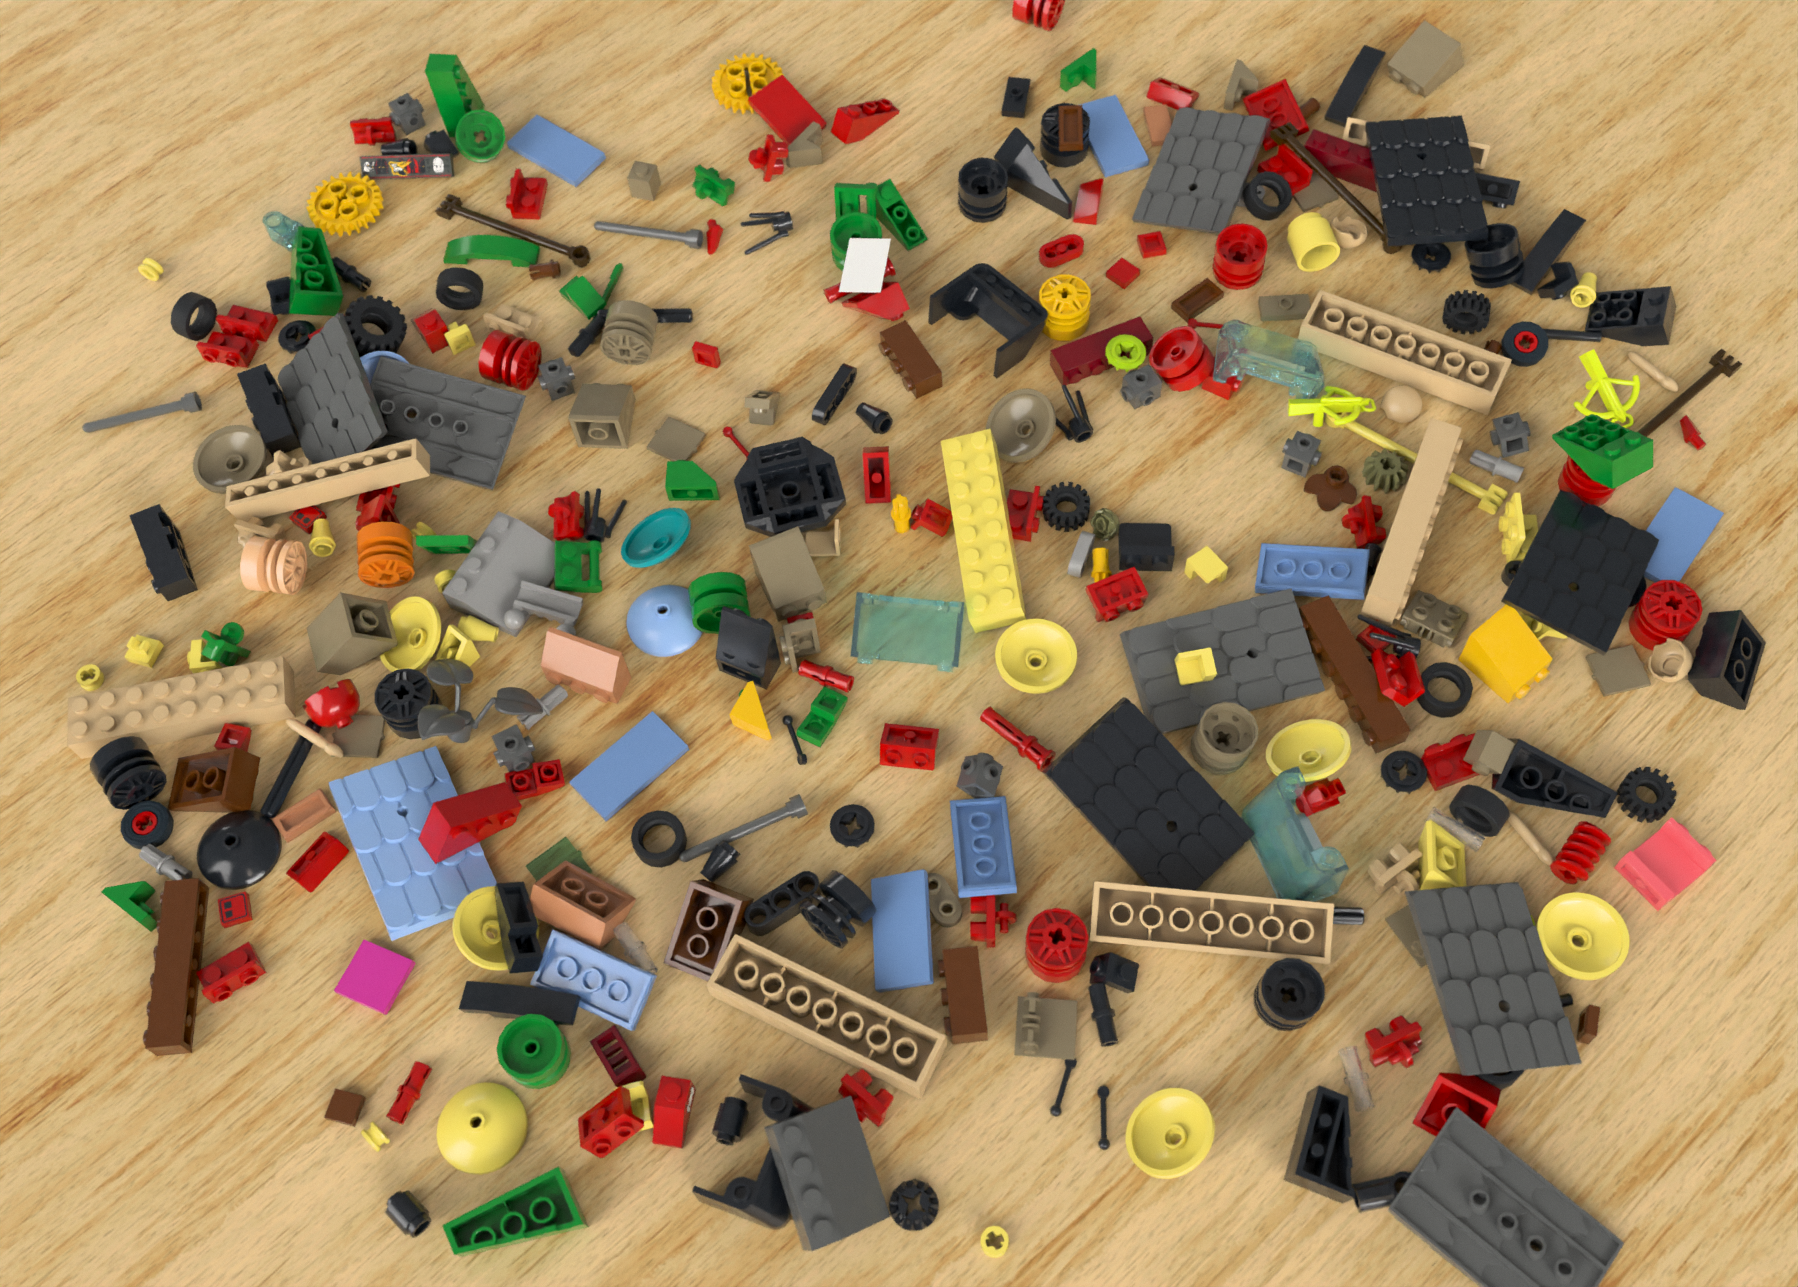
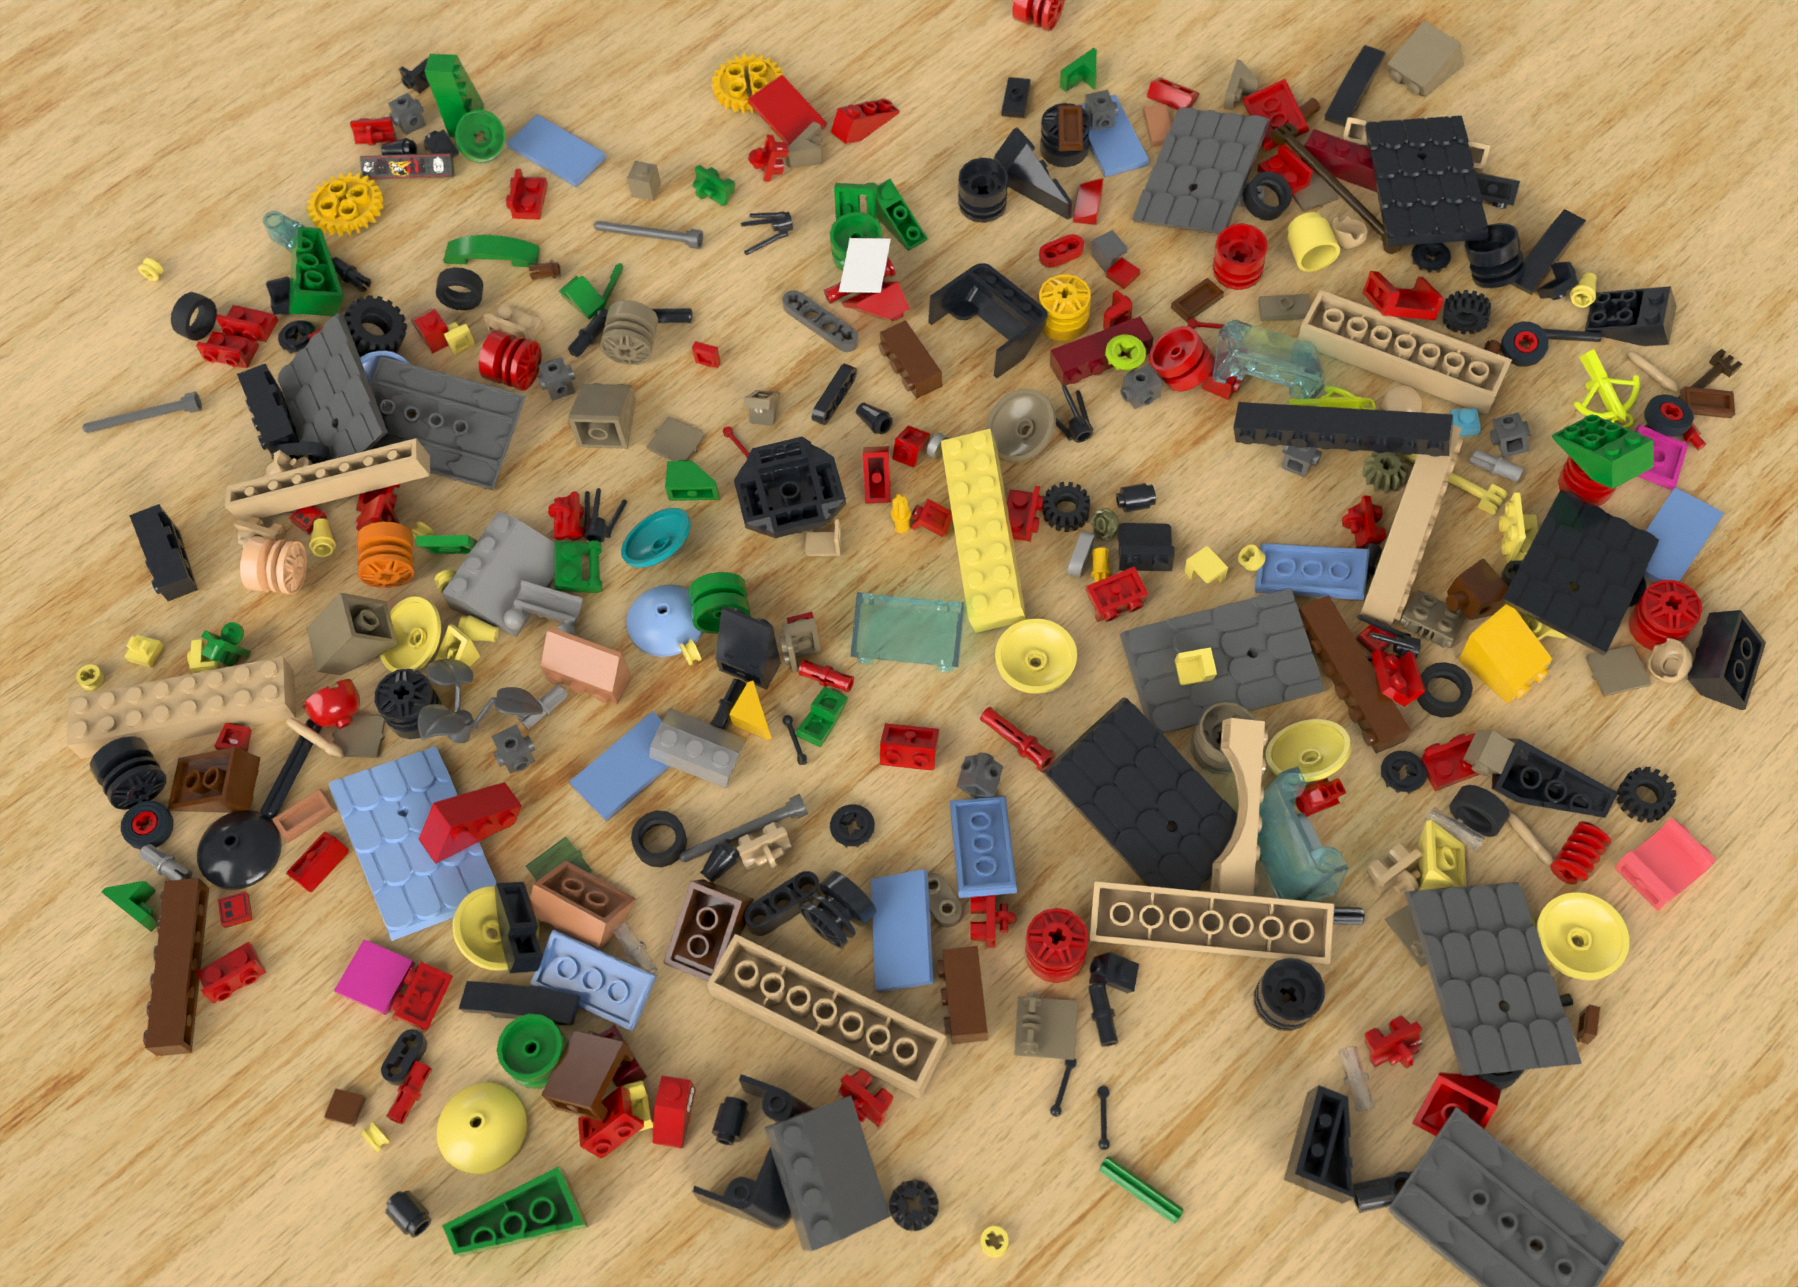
(229, 458): dark tan dish -> none
(312, 450): none -> black beam
(403, 1056): none -> black beam
(416, 78): none -> black bracket
(422, 995): none -> red bracket
(452, 205): dark brown hinge -> none
(536, 781): red slope -> none
(585, 1074): none -> reddish brown panel
(690, 652): none -> light yellow bush
(696, 747): none -> light grey slope
(713, 236): red bar -> none
(722, 715): none -> black axle
(764, 848): none -> tan hips
(787, 574): dark tan slope -> none
(816, 324): none -> dark grey beam
(909, 444): none -> red bracket
(934, 447): none -> light grey tile
(1100, 110): none -> dark grey brick
(1107, 248): none -> dark grey panel
(1119, 311): none -> red bracket
(1136, 497): none -> black brick
(1141, 1190): none -> green axle
(1151, 244): red tile -> none
(1162, 1121): light yellow dish -> none
(1243, 747): none -> tan arch
(1251, 558): none -> light yellow bush
(1330, 491): reddish brown plate -> none
(1344, 428): none -> black brick
(1419, 302): none -> red panel
(1468, 420): none -> medium azure plate
(1477, 591): none -> reddish brown torso
(1667, 458): none -> dark pink tile
(1668, 415): none -> black bush
(1709, 401): none -> reddish brown tile

